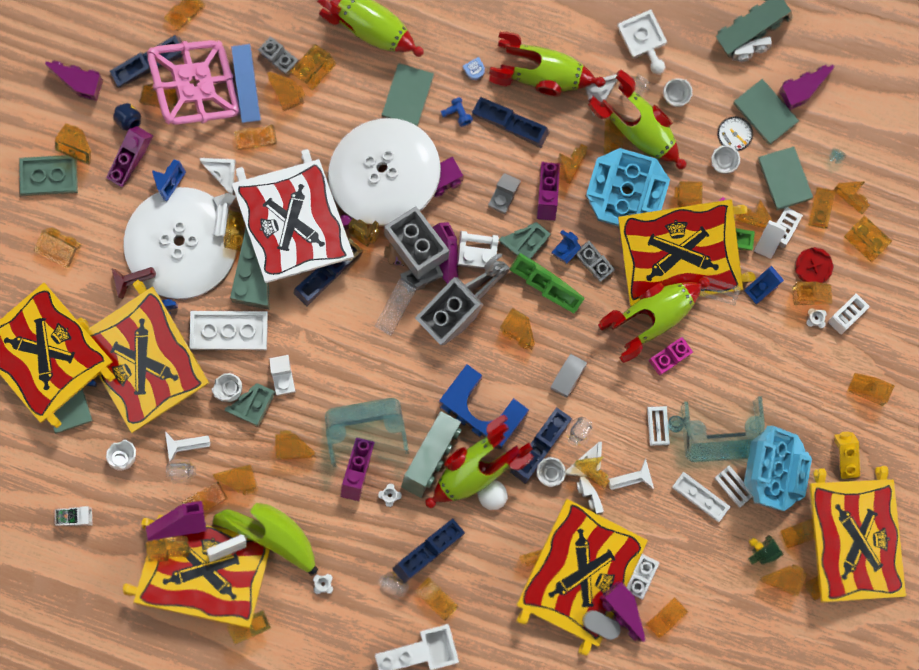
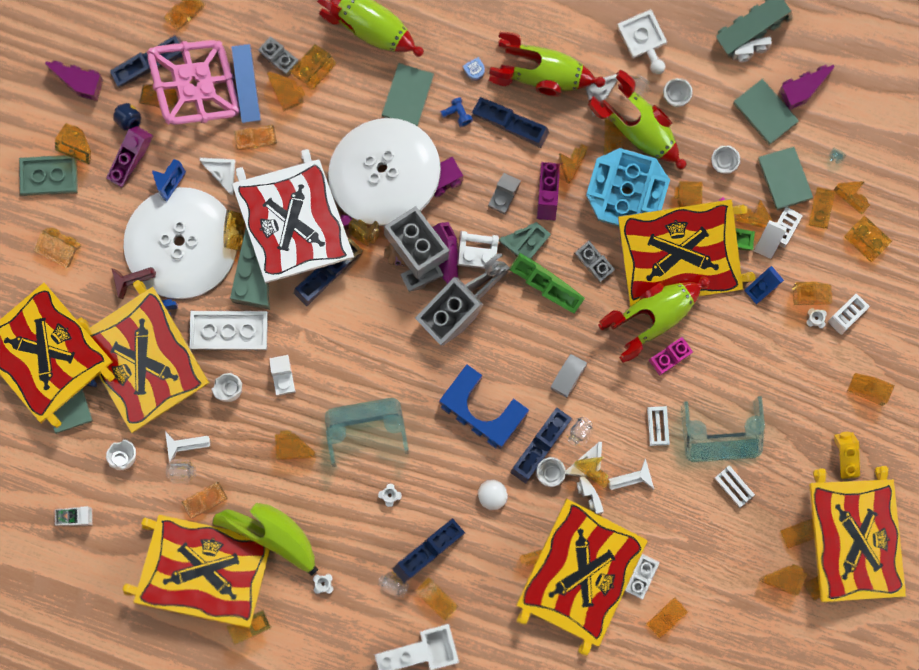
(168, 547): clear yellow slope -> none
(182, 520): magenta slope -> none
(223, 203): white piece -> none
(226, 548): white tile -> none
(239, 479): clear yellow slope -> none
(252, 404): sand green wing -> none
(357, 469): magenta slope -> none
(396, 306): clear tile -> none
(430, 454): wedge -> none
(469, 474): piece -> none
(518, 327): clear yellow slope -> none
(567, 247): blue bracket -> none
(601, 624): light grey tile -> none
(624, 607): magenta slope -> none
(676, 424): clear light blue hinge -> none
(701, 497): white tile -> none
(735, 133): white sticker -> none
(735, 295): clear tile -> none
(765, 551): clear green piece -> none
(777, 469): medium azure piece -> none
(814, 265): red tile -> none

